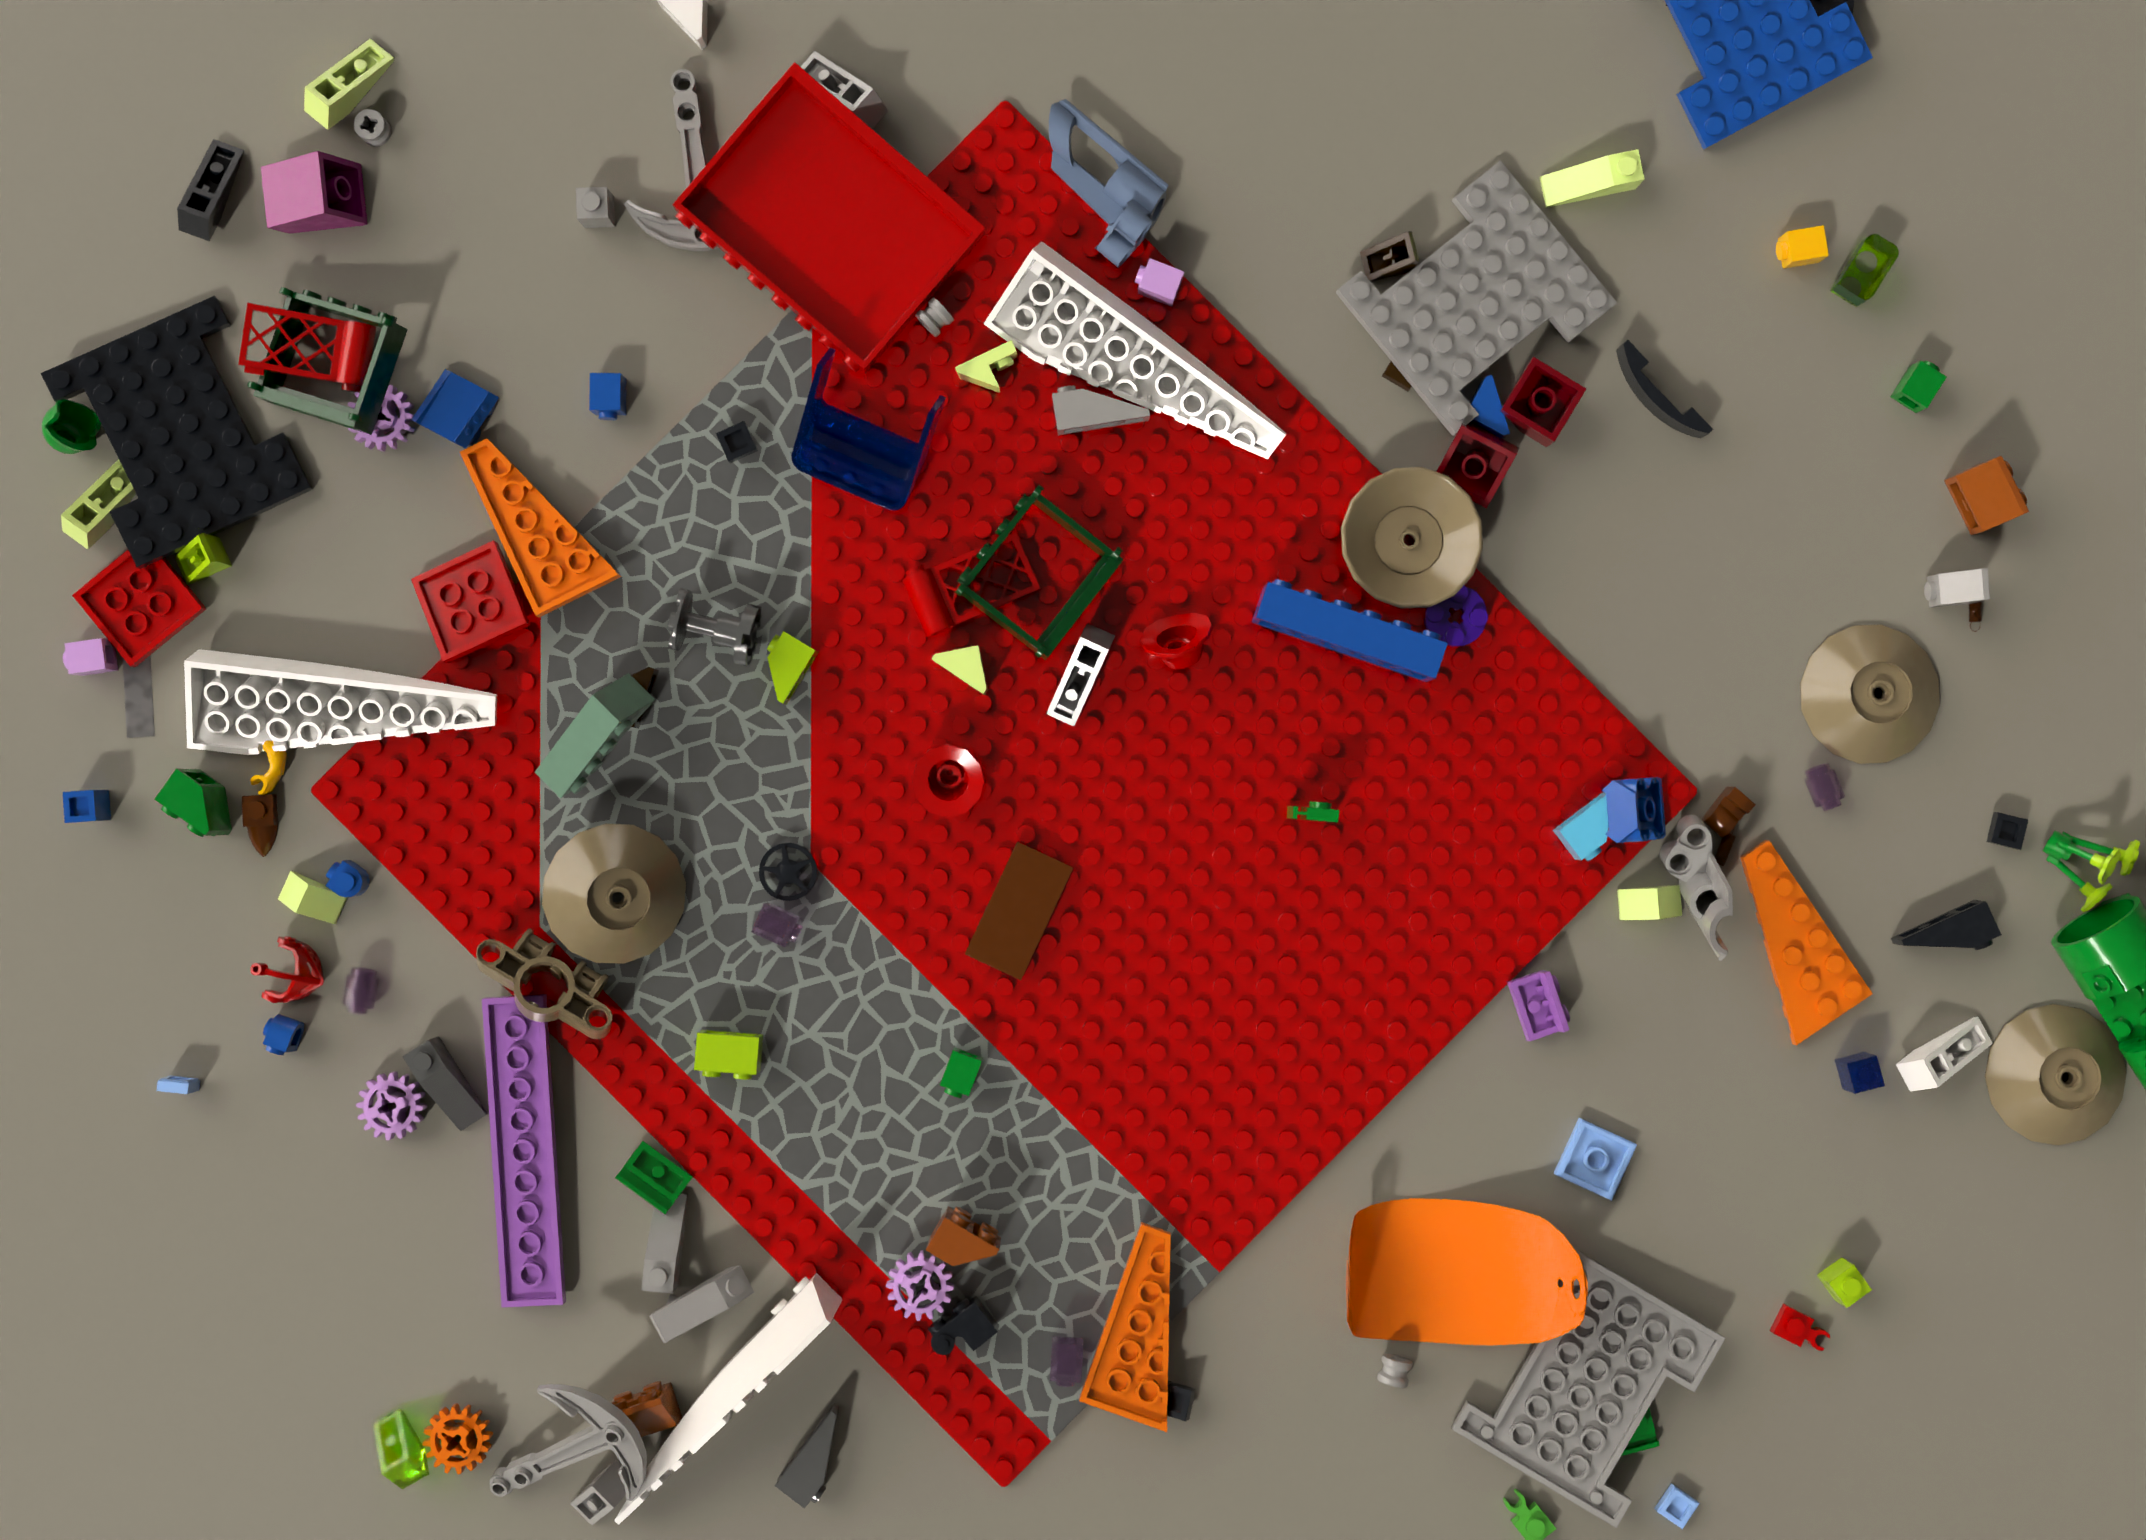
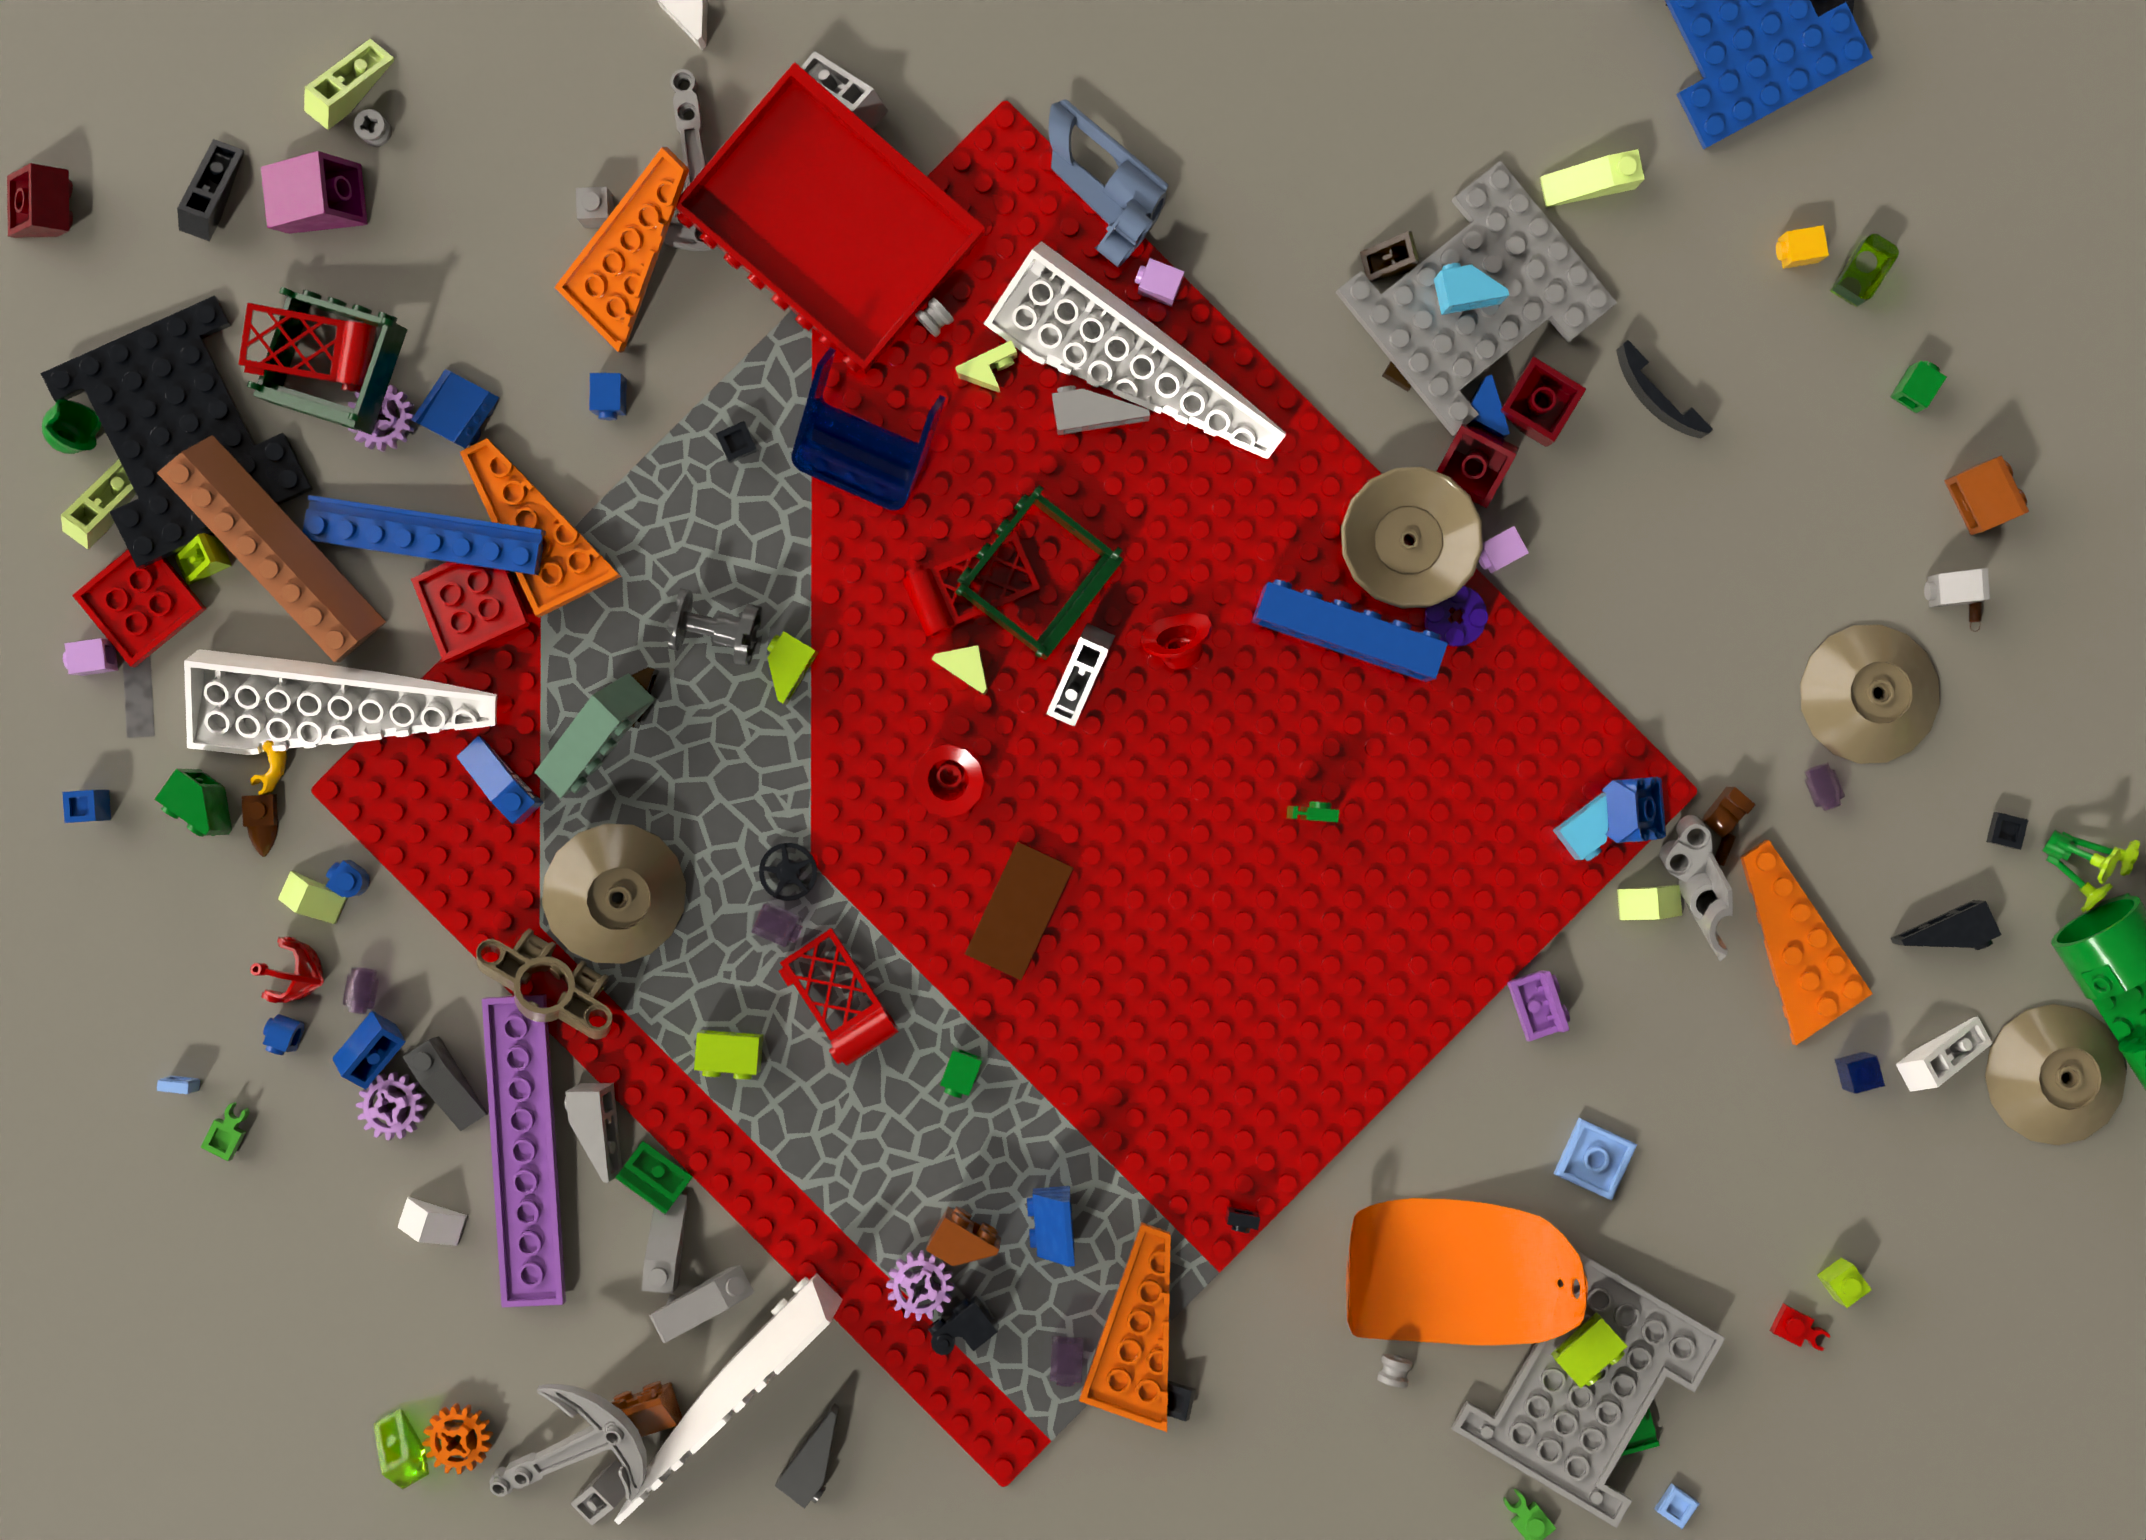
(39, 202): none -> dark red slope
(225, 1135): none -> bright green plate
(272, 547): none -> nougat slope
(368, 1050): none -> blue brick
(424, 535): none -> blue plate
(431, 1223): none -> white slope
(499, 781): none -> slope
(595, 1123): none -> light grey slope
(618, 261): none -> orange wing
(862, 1031): none -> red piece
(1053, 1224): none -> blue slope
(1242, 1219): none -> black plate
(1466, 288): none -> medium azure slope
(1502, 550): none -> lavender brick
(1589, 1351): none -> lime brick

